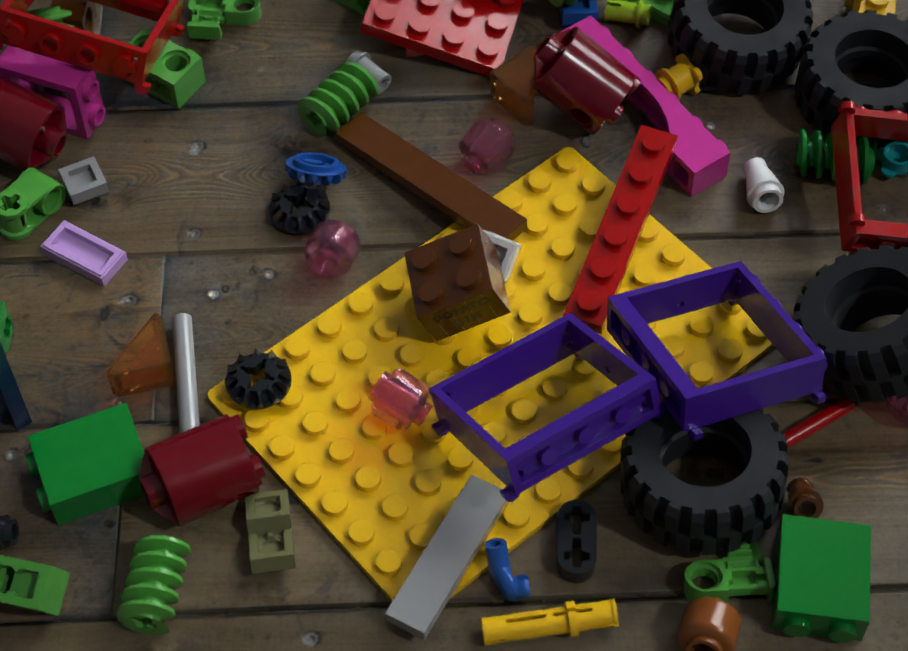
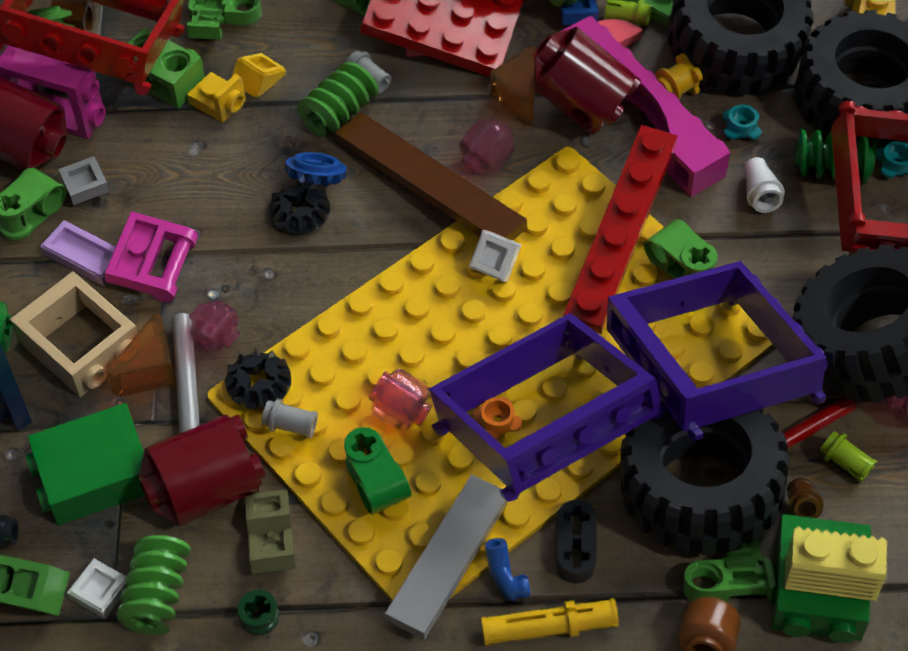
(56, 308): none -> tan window
(98, 588): none -> white tile
(138, 253): none -> dark pink plate
(214, 325): none -> clear pink gear
(218, 96): none -> yellow bracket
(249, 604): none -> dark green bush
(258, 73): none -> yellow slope
(289, 418): none -> light grey pin
(332, 248): clear pink head -> none
(376, 473): none -> green piece
(457, 282): reddish brown brick -> none
(501, 408): none -> orange plate
(623, 31): none -> coral tile
(680, 250): none -> bright green piece
(741, 122): none -> teal plate
(836, 564): none -> light yellow brick
(847, 456): none -> lime pin

